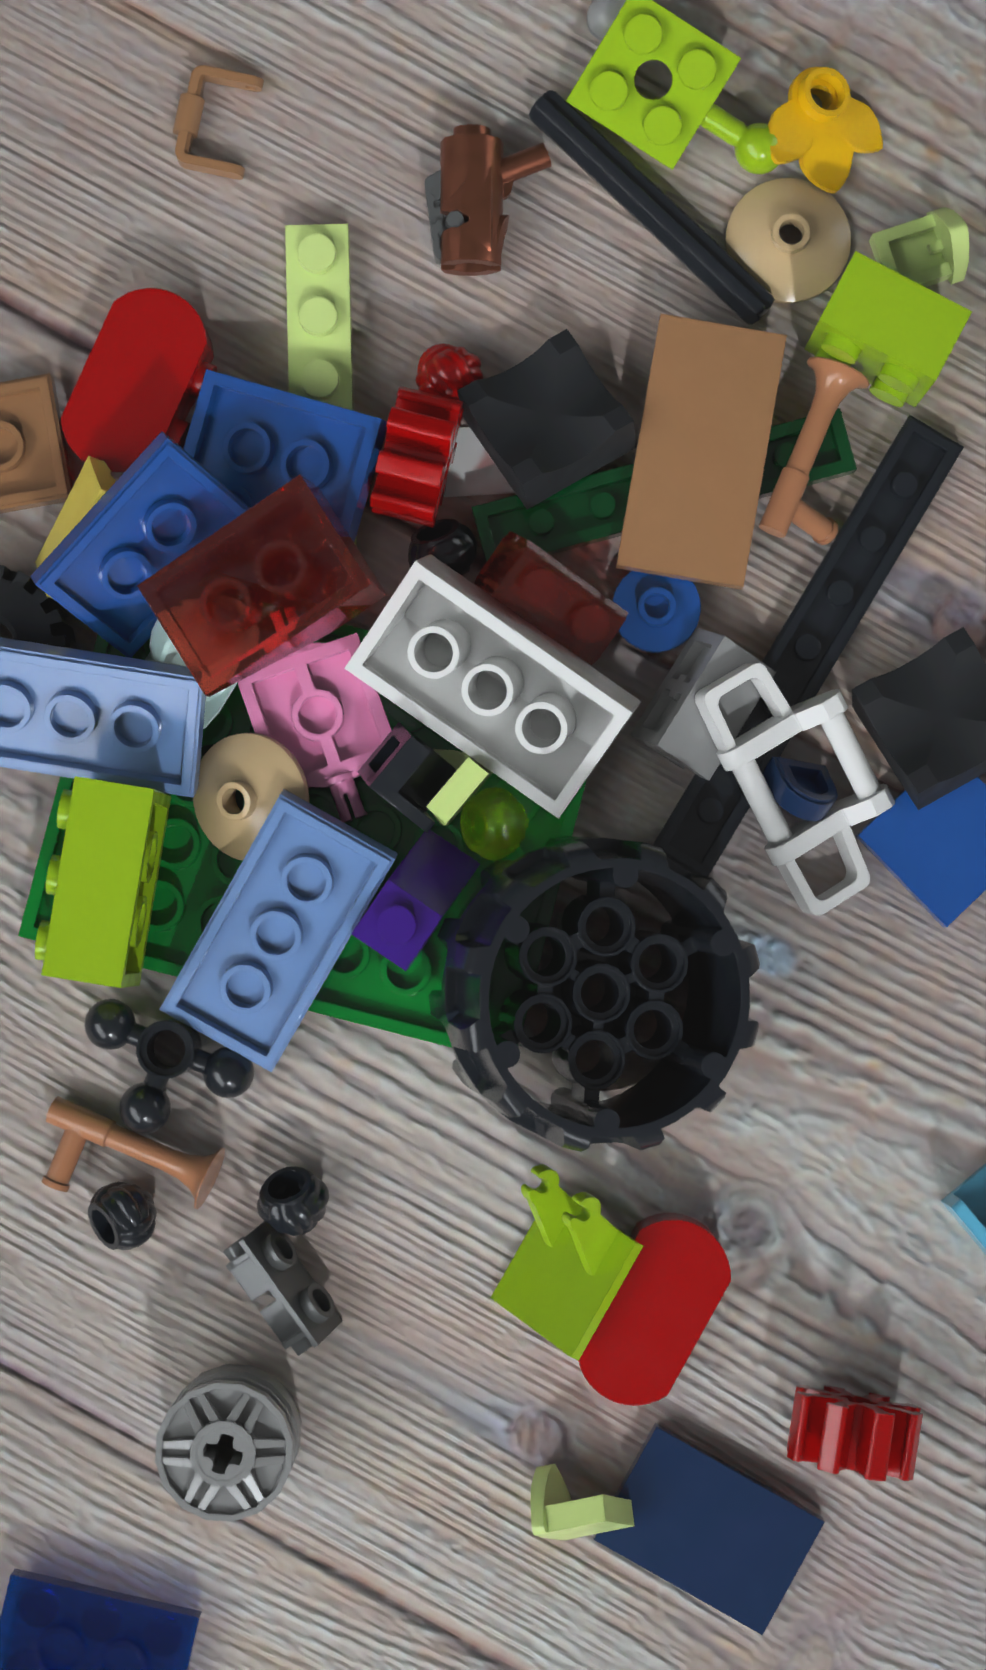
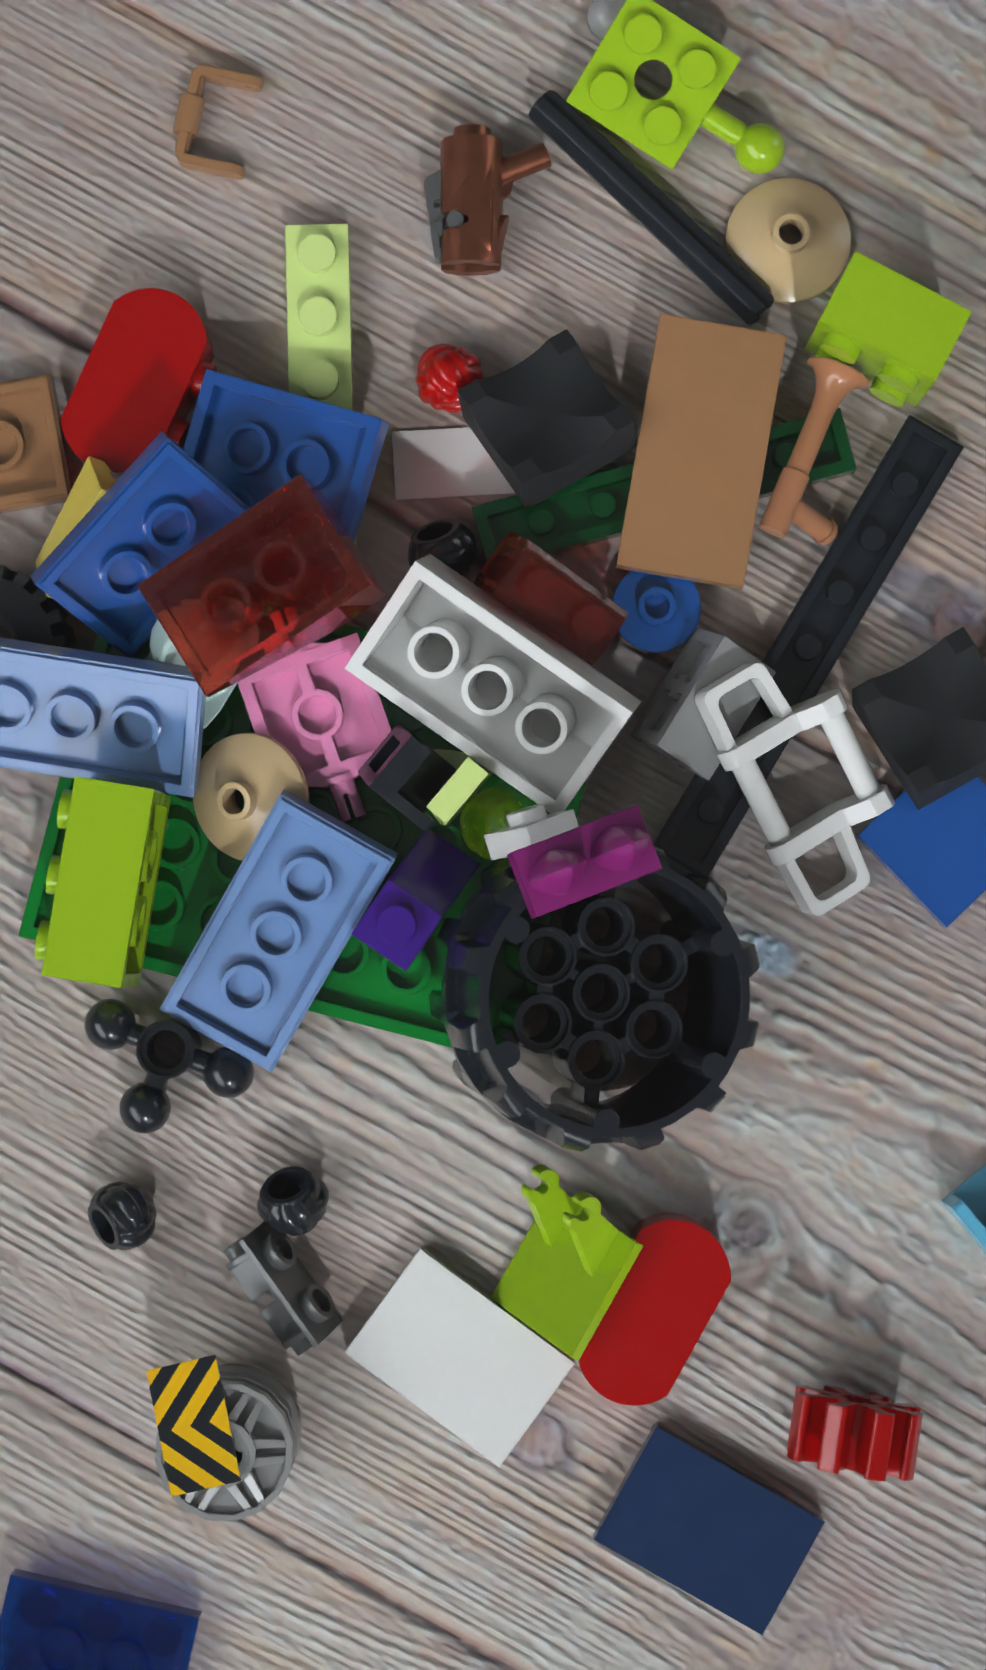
(81, 1124): nougat piece -> none
(193, 1425): none -> sticker
(416, 456): red gear -> none
(460, 1356): none -> white tile
(527, 828): none -> white plate
(561, 1518): yellowish green tile -> none
(584, 861): none -> magenta tile
(801, 787): dark blue tile -> none
(825, 135): yellow plate -> none
(926, 248): yellowish green tile -> none

